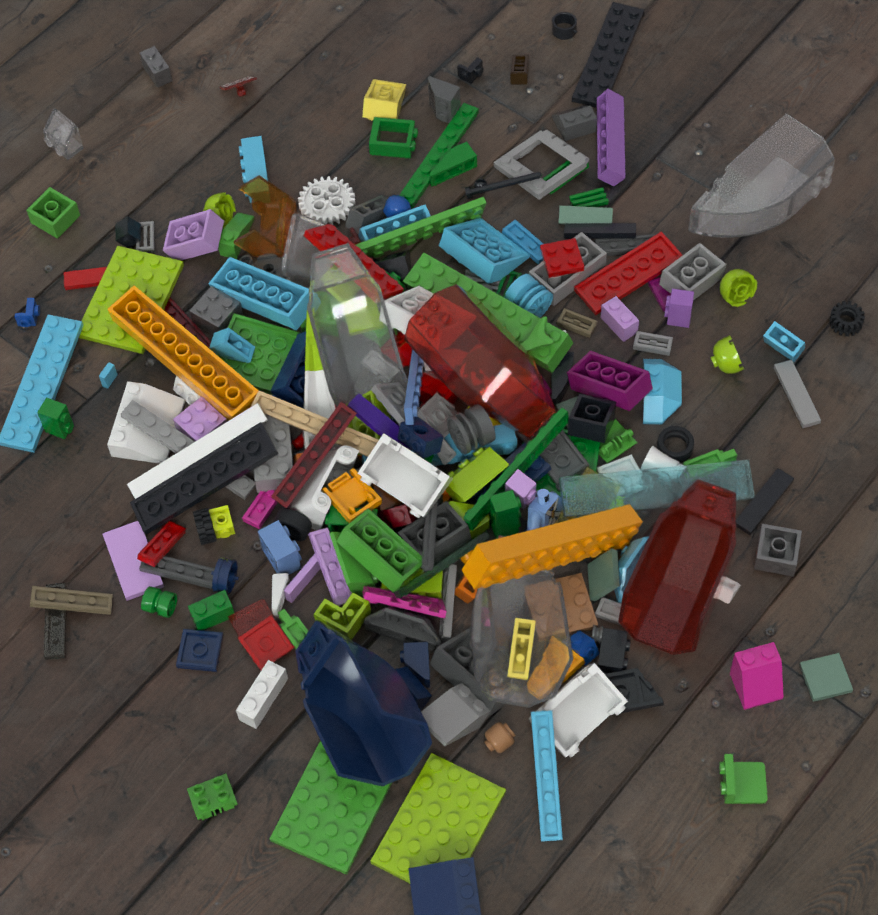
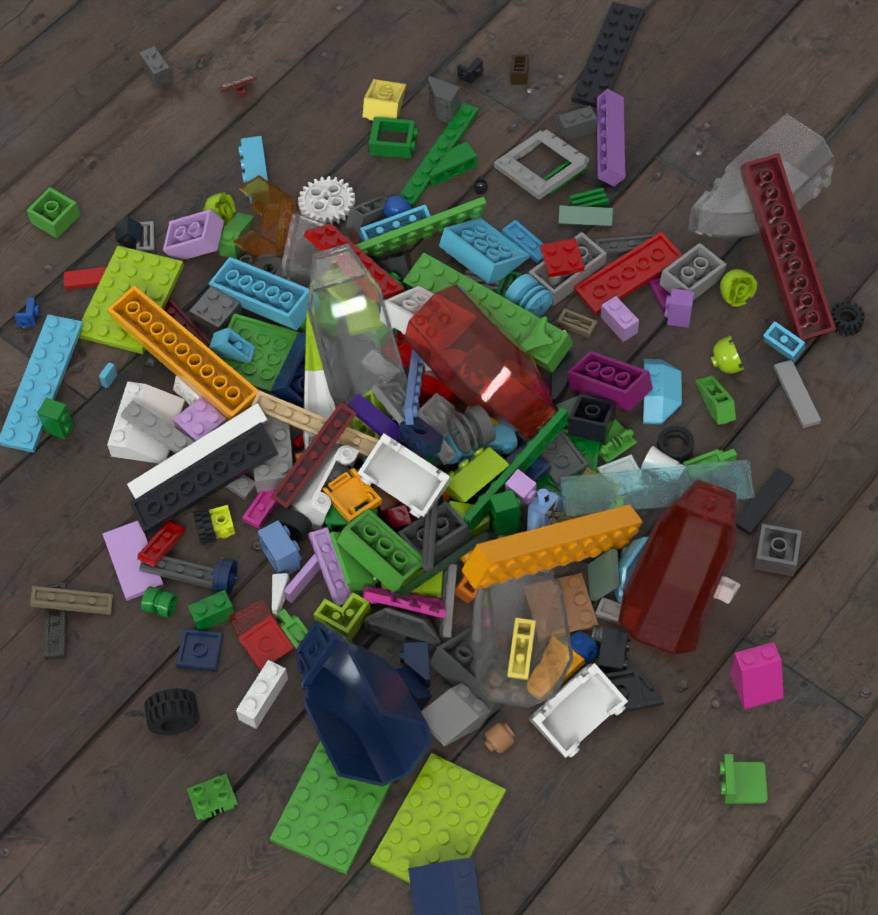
(62, 135): clear slope -> none
(171, 711): none -> black tyre
(501, 184): black bar -> none
(546, 776): medium azure tile -> none
(564, 33): black piece -> none
(601, 230): black tile -> none
(652, 346): light grey tile -> none
(717, 400): none -> bright green slope
(787, 247): none -> dark red brick
(825, 677): sand green tile -> none

